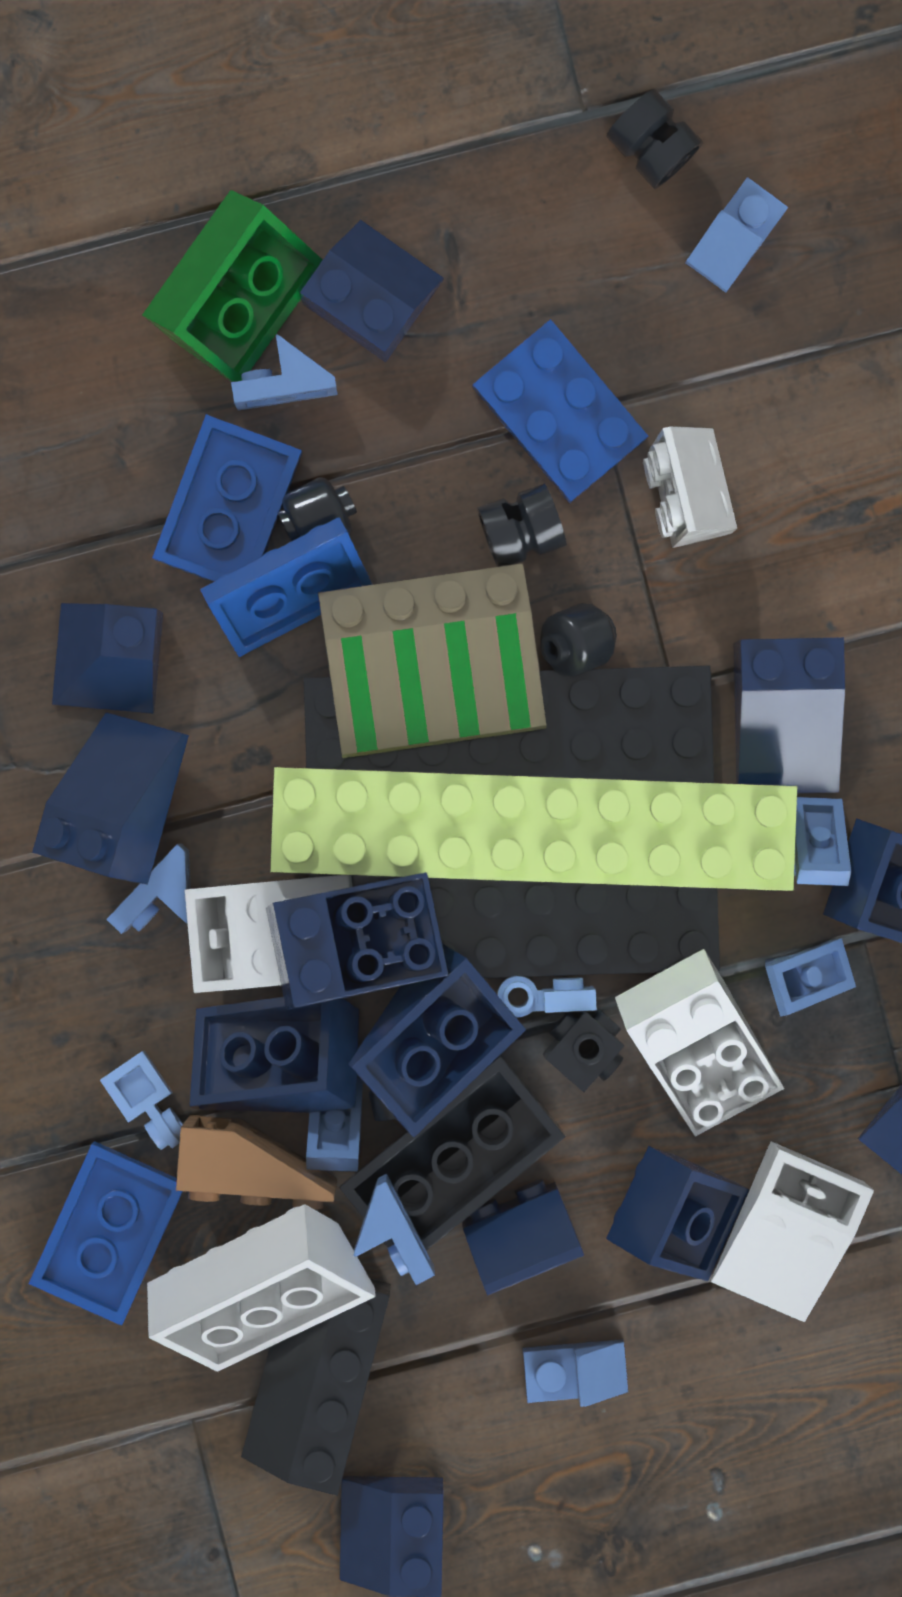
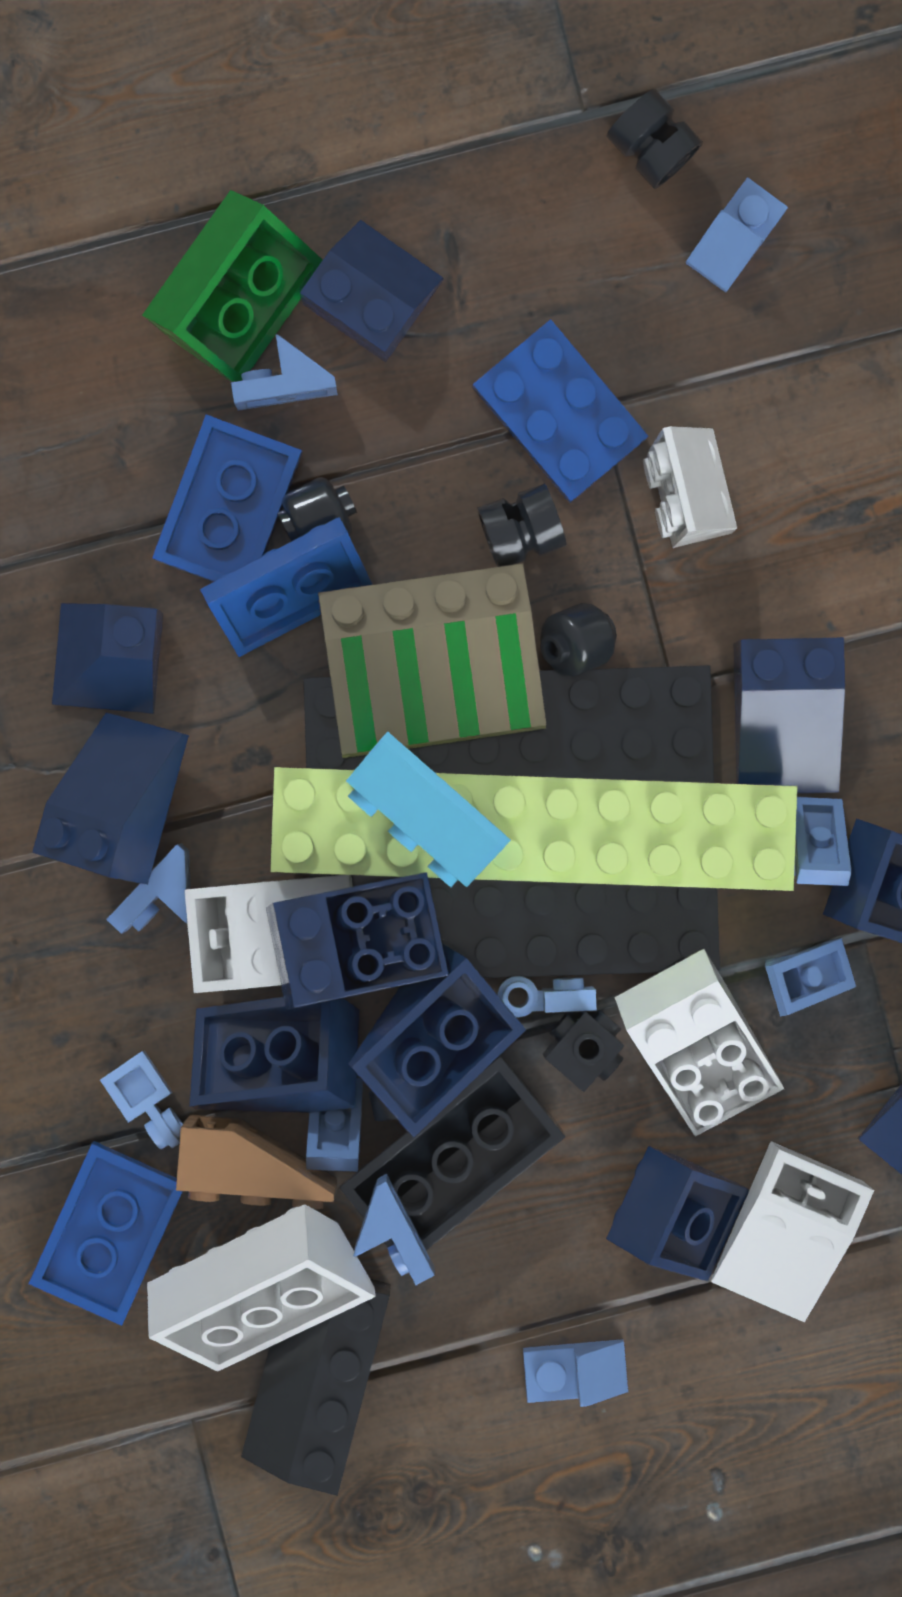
(392, 1534): dark blue slope -> none
(425, 812): none -> medium azure slope
(521, 1236): dark blue slope -> none

